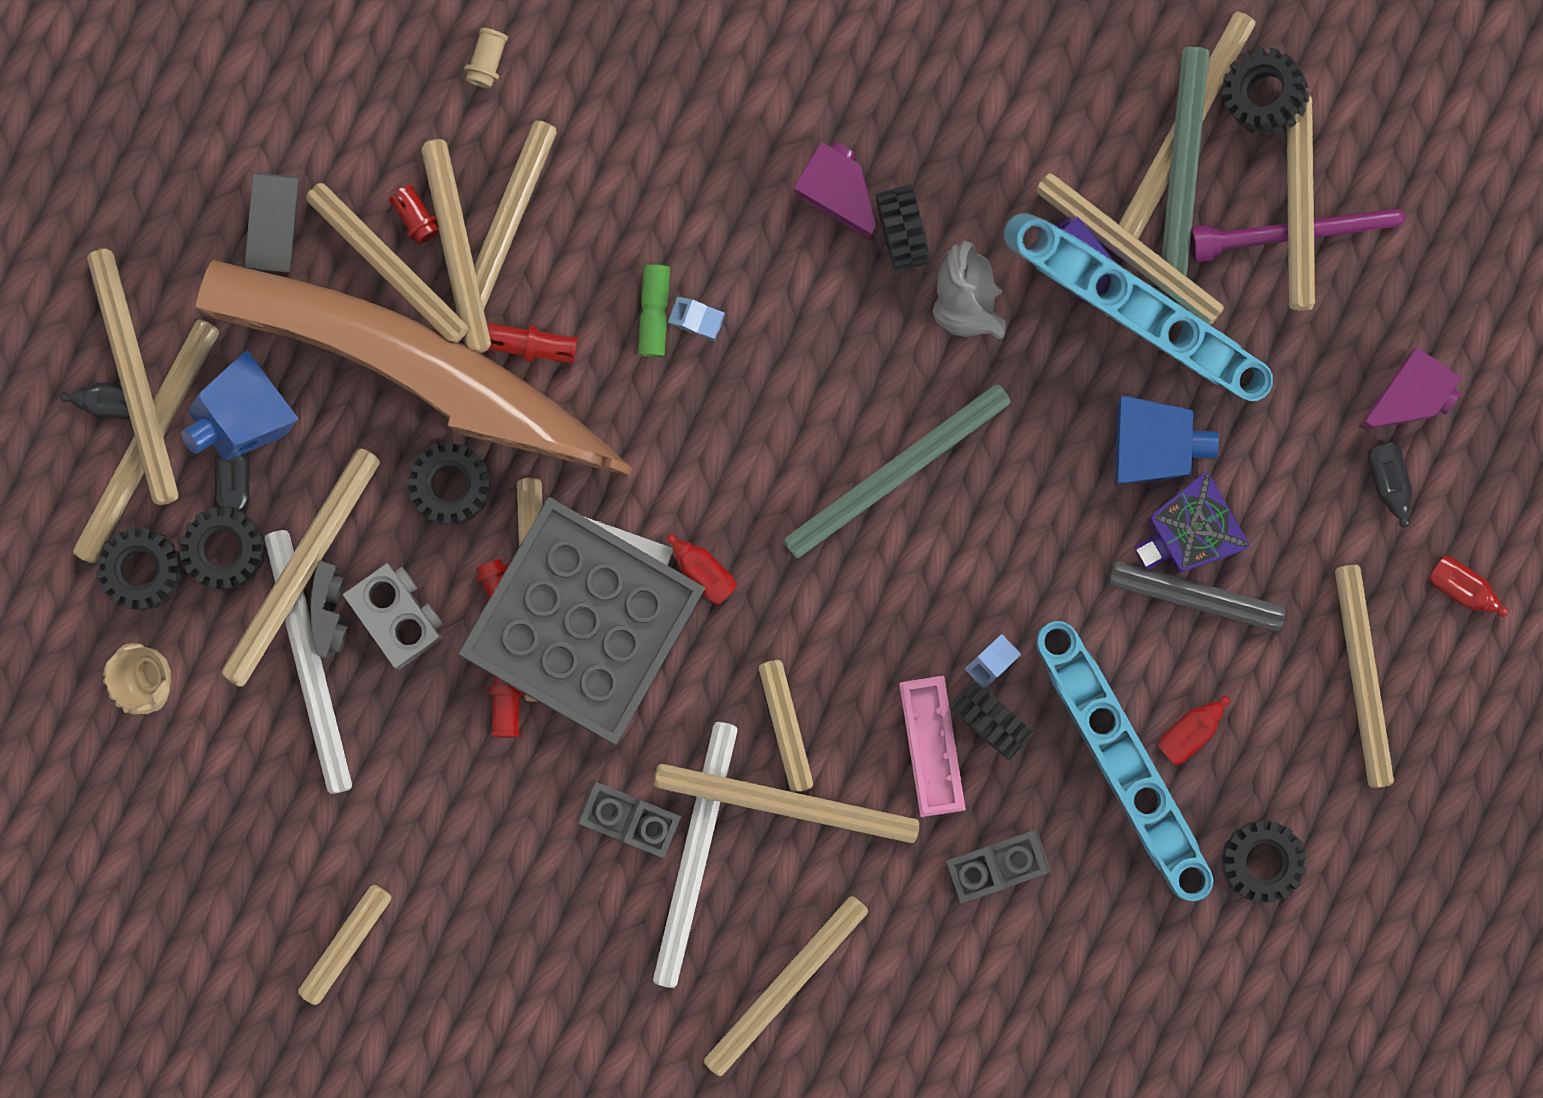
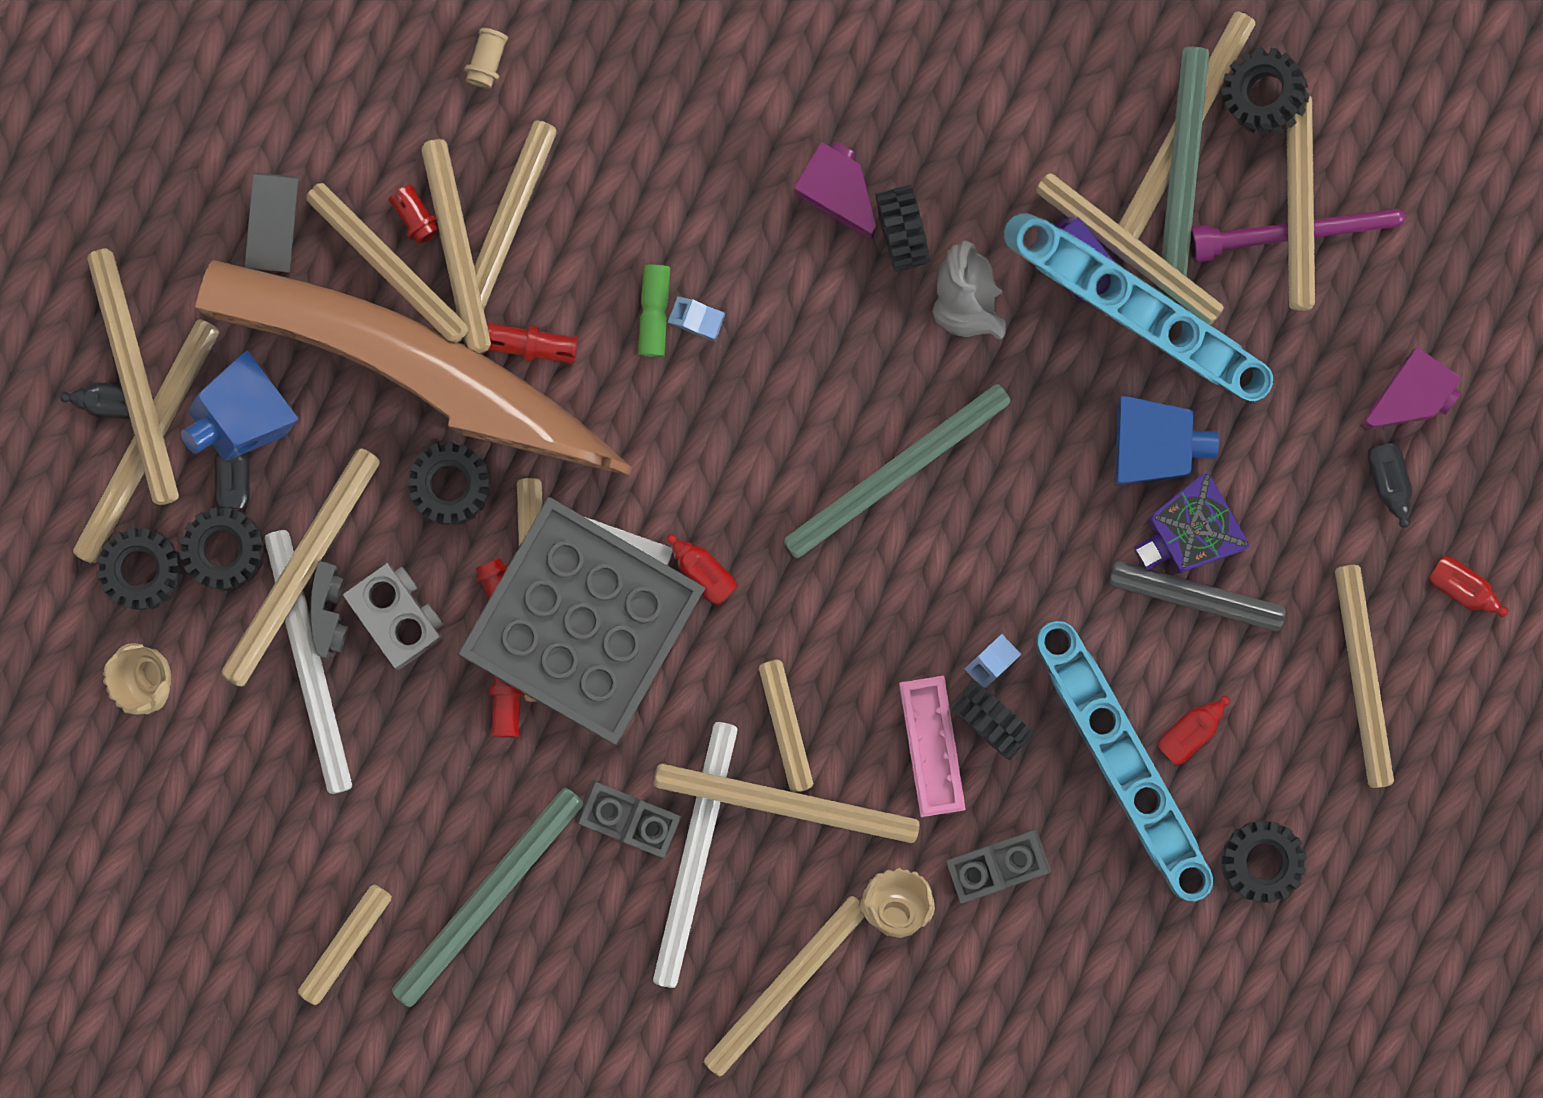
(487, 897): none -> sand green axle
(898, 902): none -> tan hair

